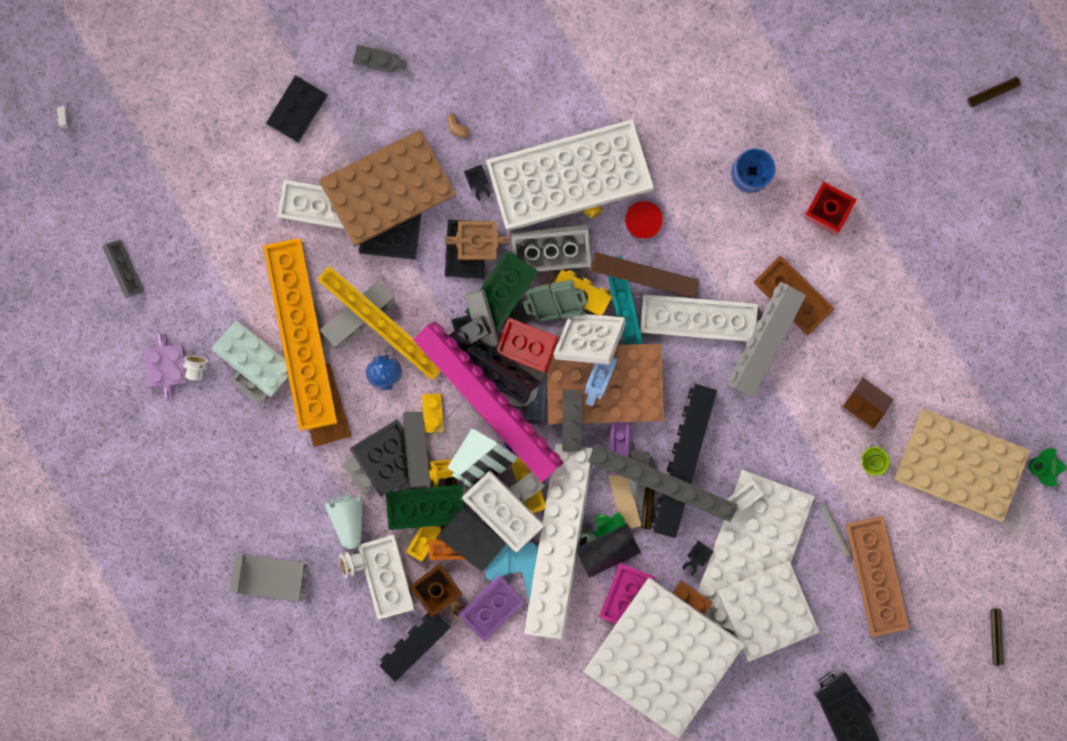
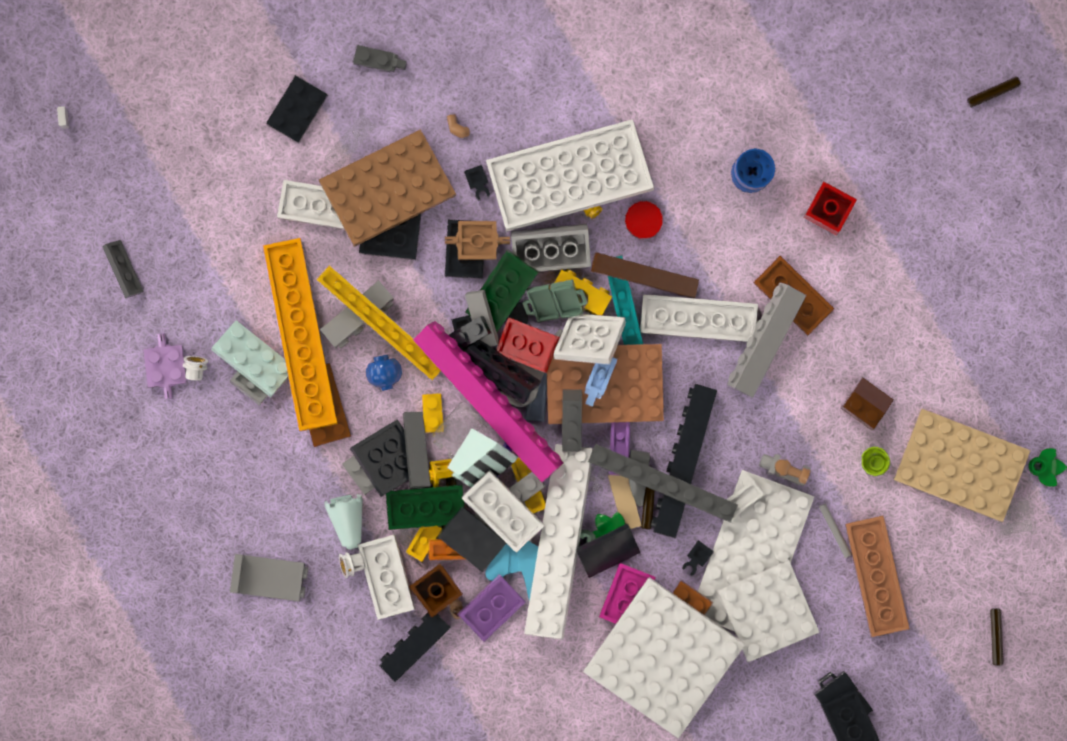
(784, 470): none -> hips

